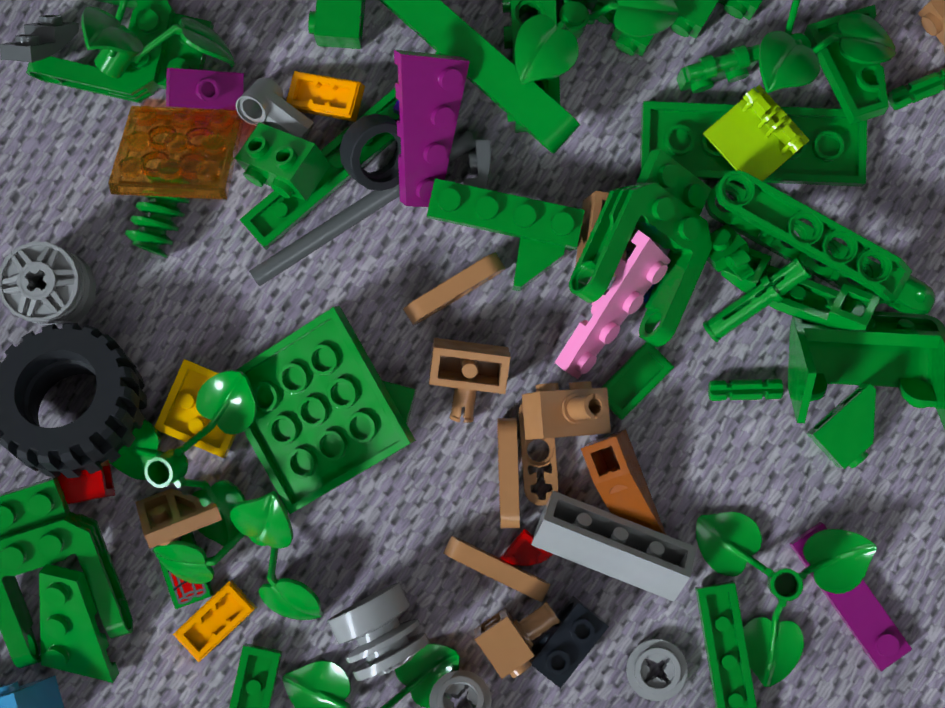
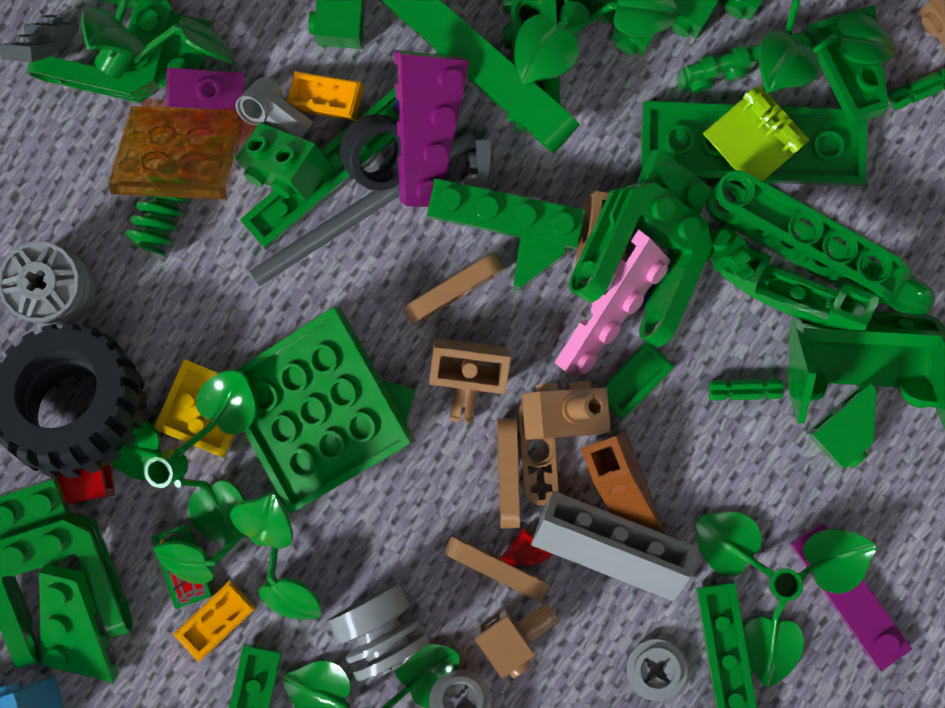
(172, 515): medium nougat wing -> none
(567, 643): black brick -> none
(769, 290): green pin -> none

